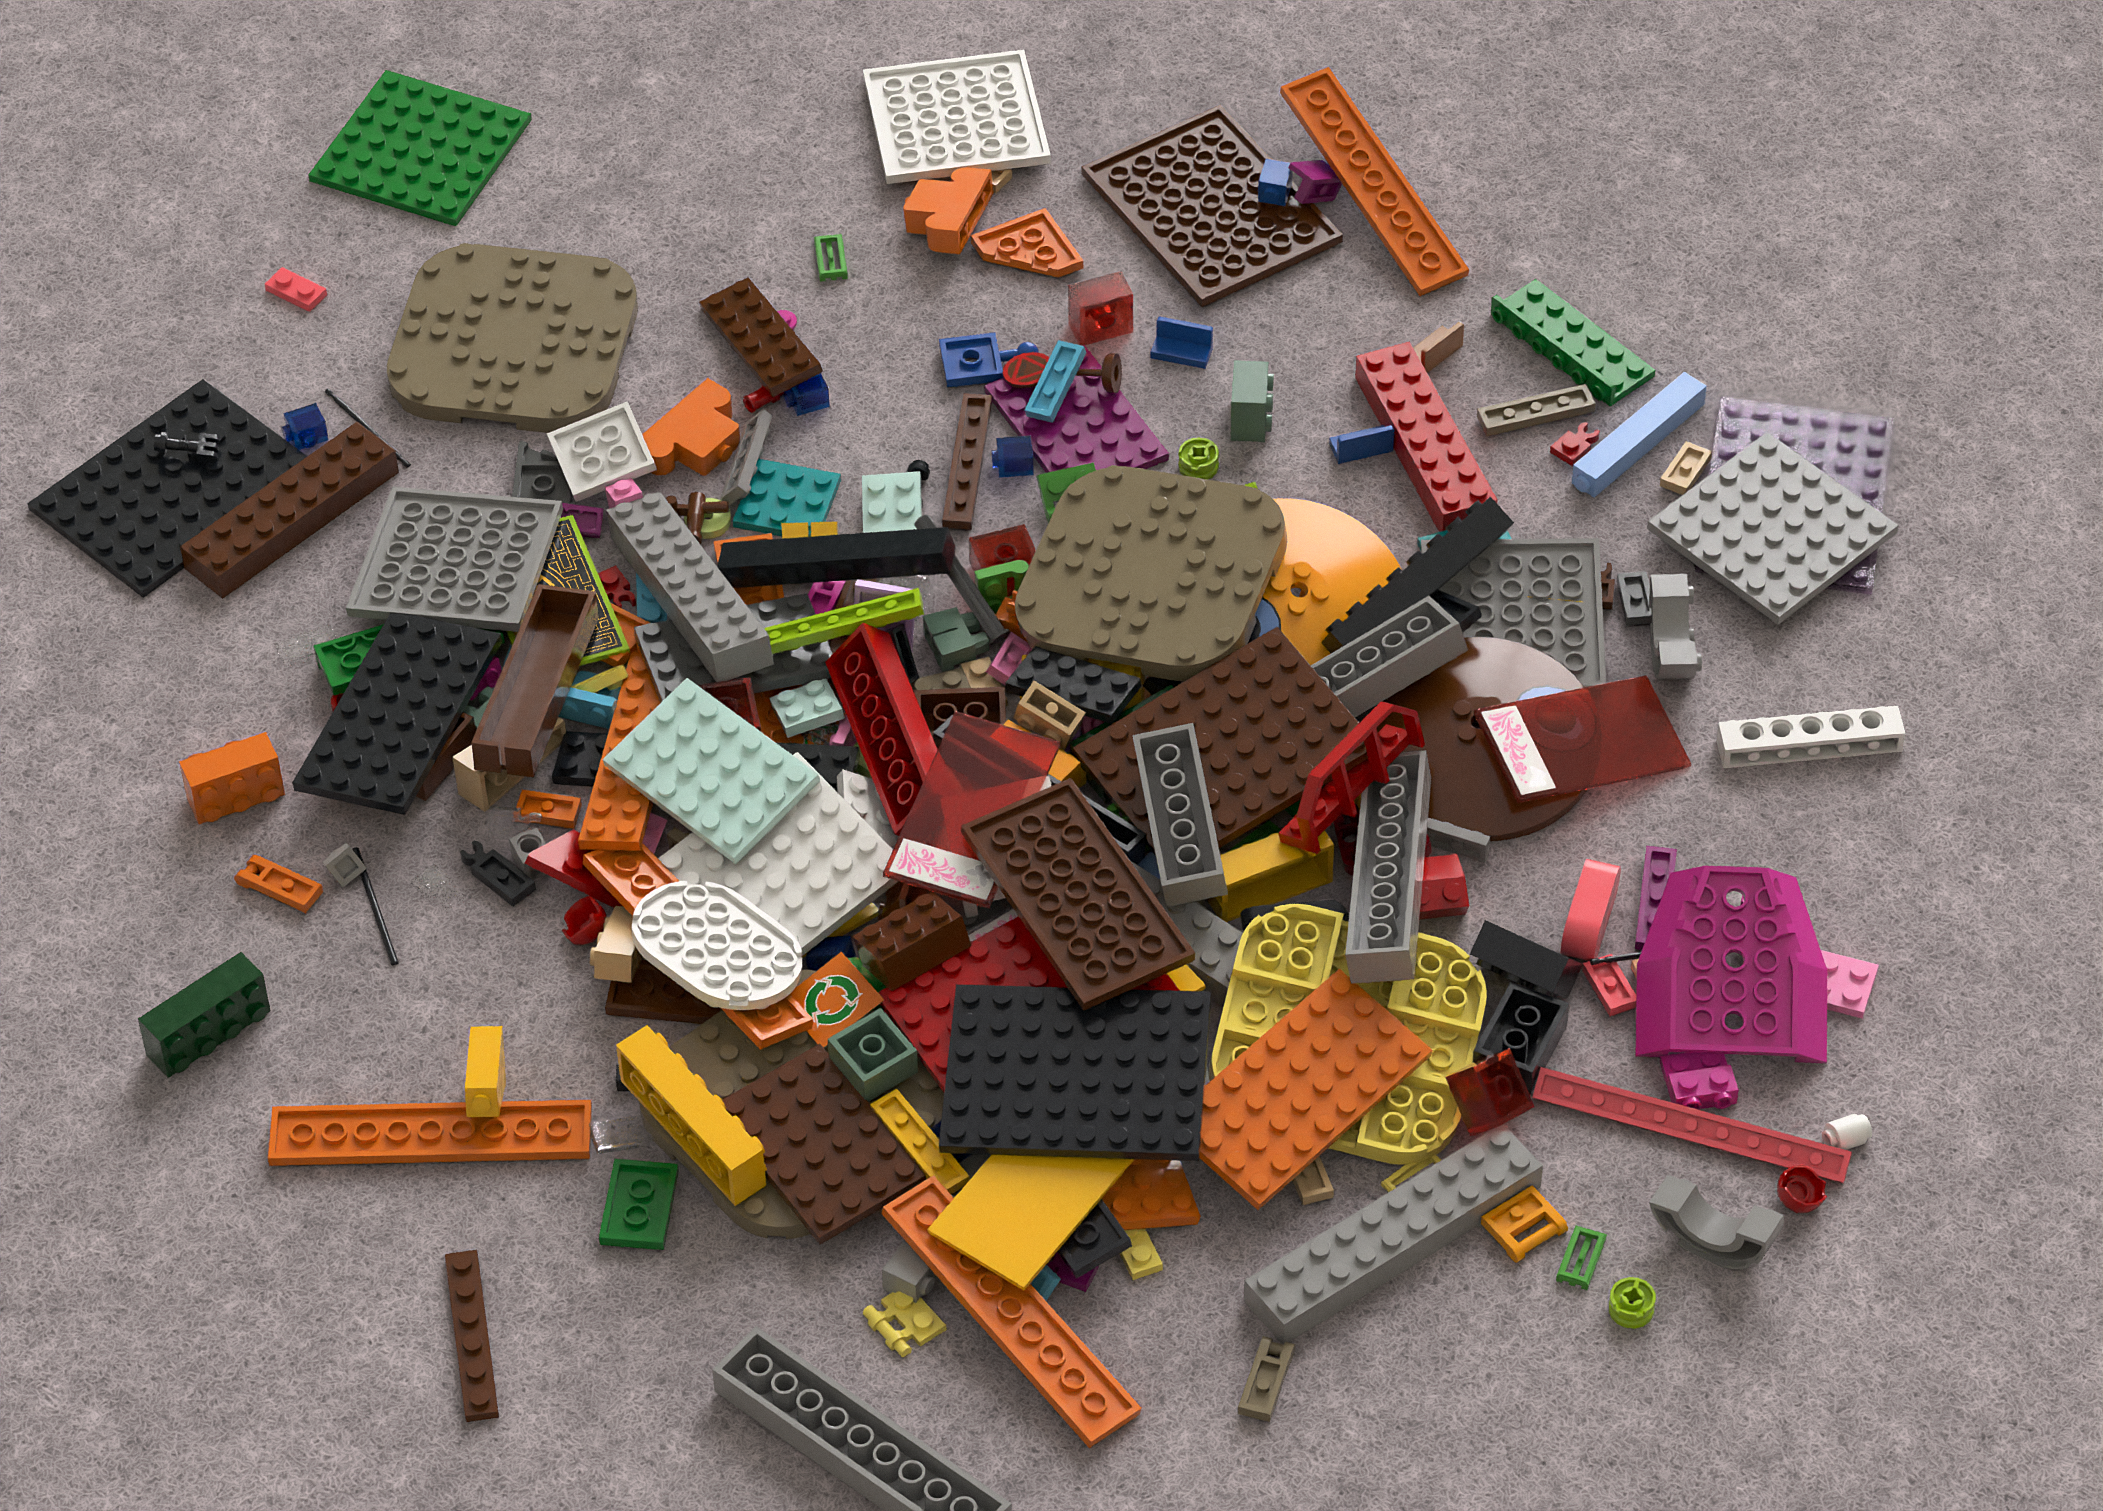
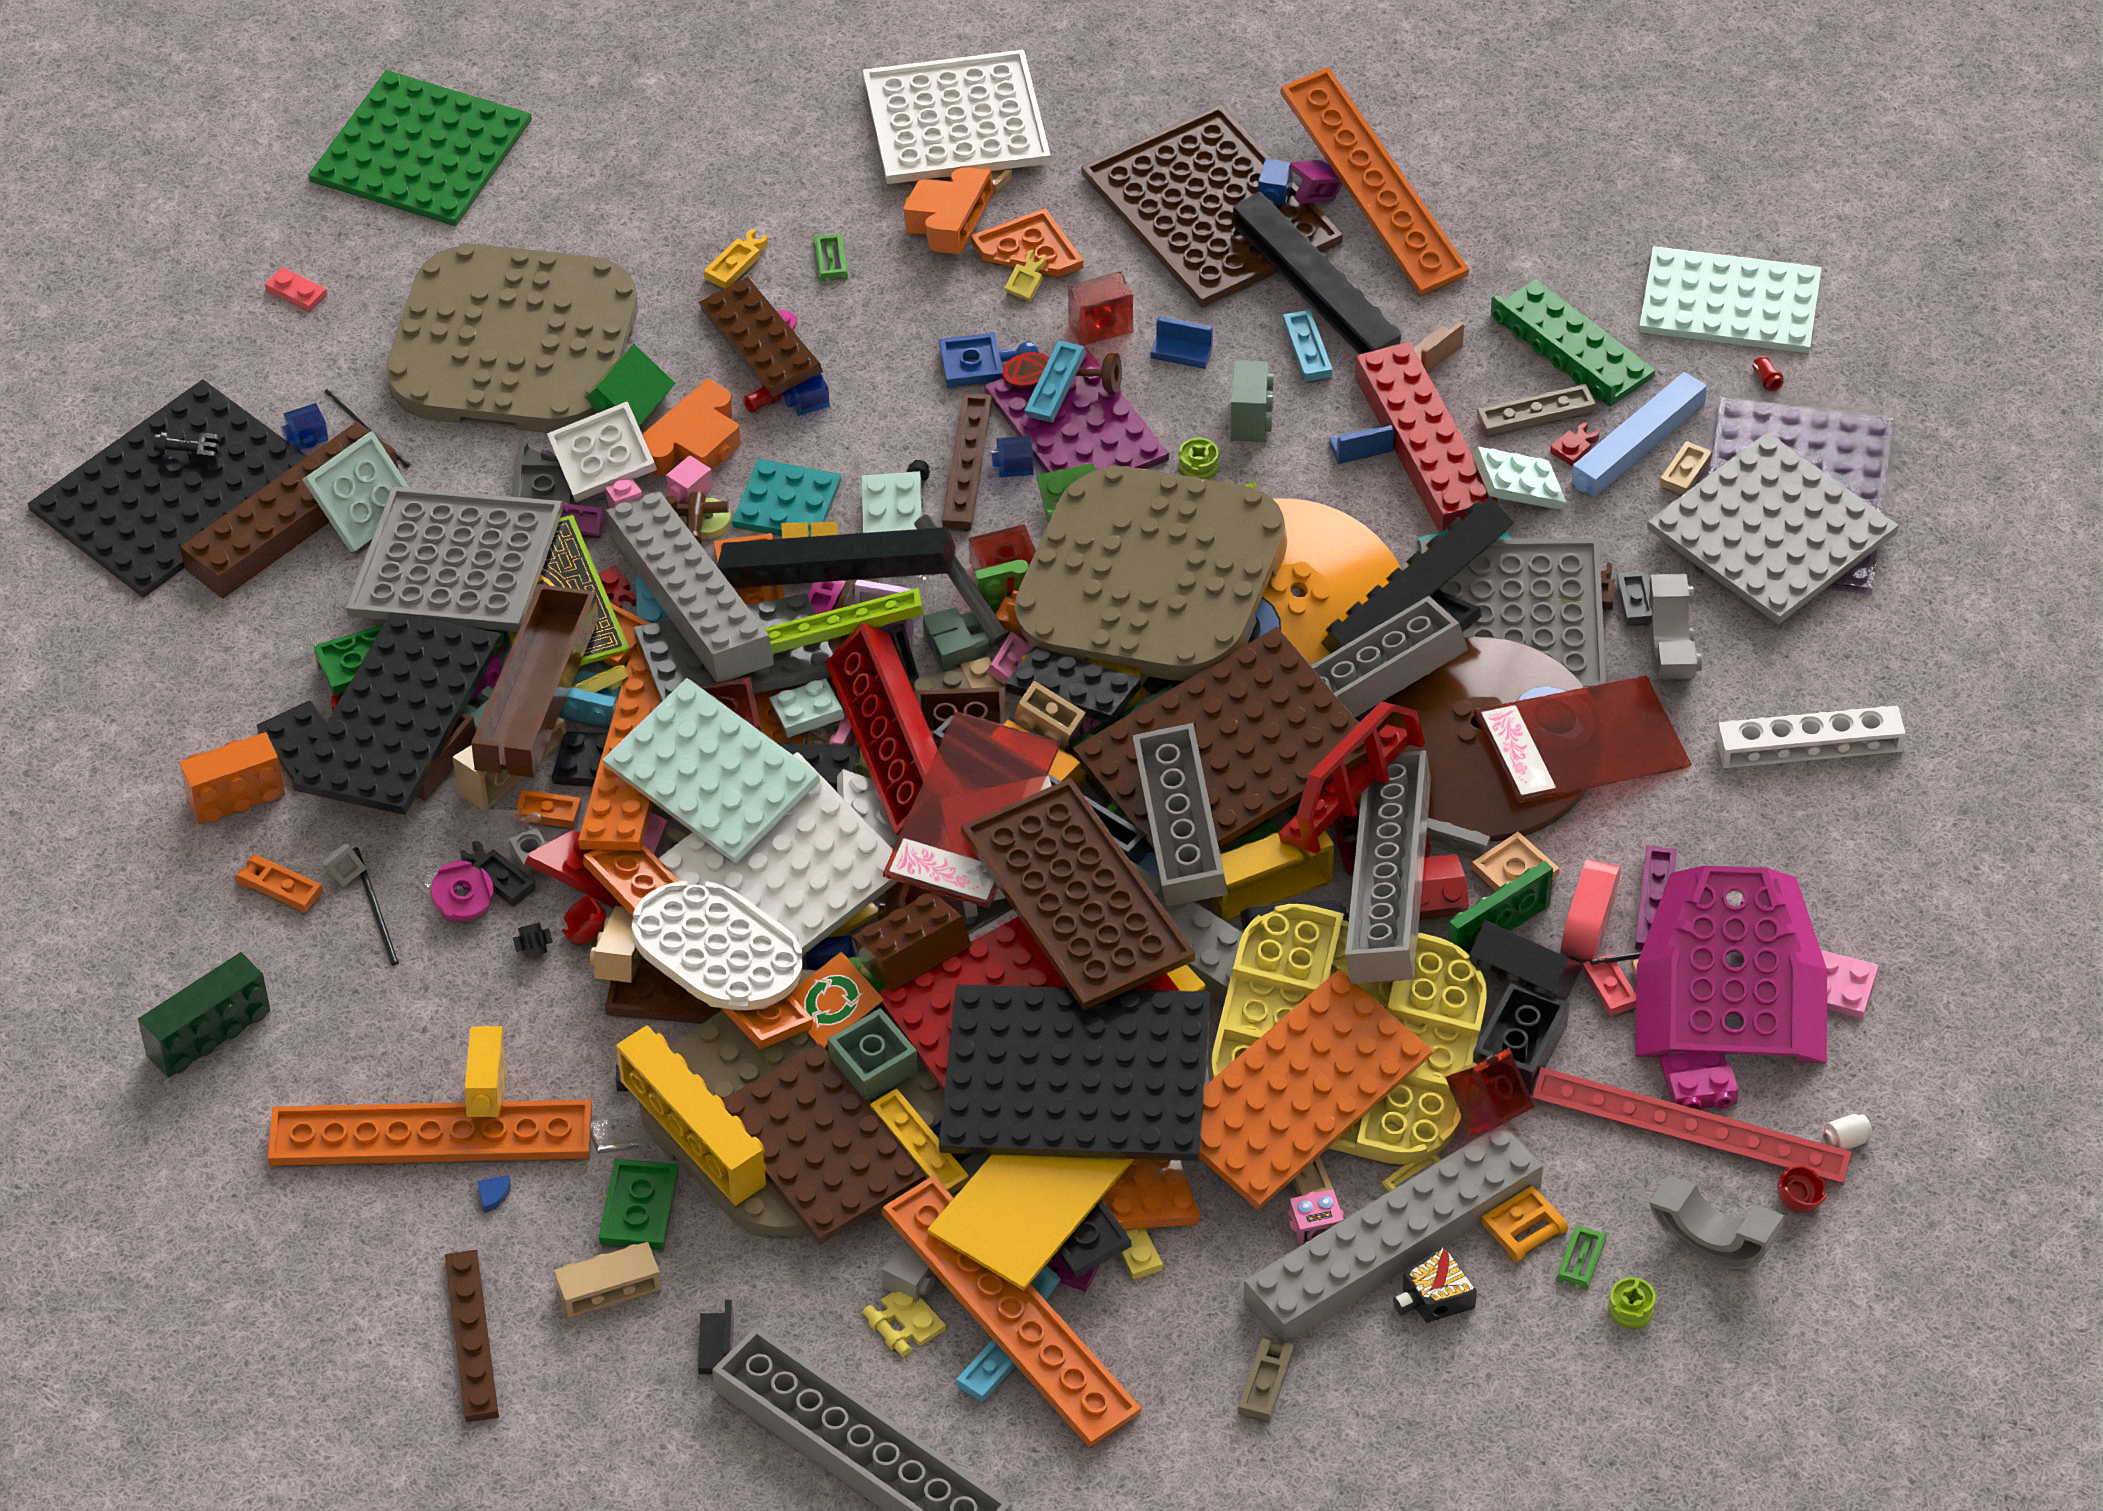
(293, 735): none -> black plate
(355, 489): none -> light aqua plate
(454, 906): none -> dark pink plate
(493, 1191): none -> blue tile
(532, 940): none -> black gear
(607, 1279): none -> tan brick
(633, 380): none -> green brick
(688, 478): none -> bright pink brick
(715, 1337): none -> black panel
(735, 260): none -> yellow plate
(746, 457): light grey plate -> none
(985, 1372): none -> medium azure plate
(1026, 280): none -> light yellow plate
(1307, 345): none -> medium azure plate
(1313, 275): none -> black brick
(1313, 1214): none -> bright pink head
(1436, 1288): none -> torso
(1507, 907): none -> green plate
(1509, 861): none -> light nougat plate
(1518, 478): none -> light aqua plate
(1730, 299): none -> light aqua plate
(1770, 376): none -> red pin

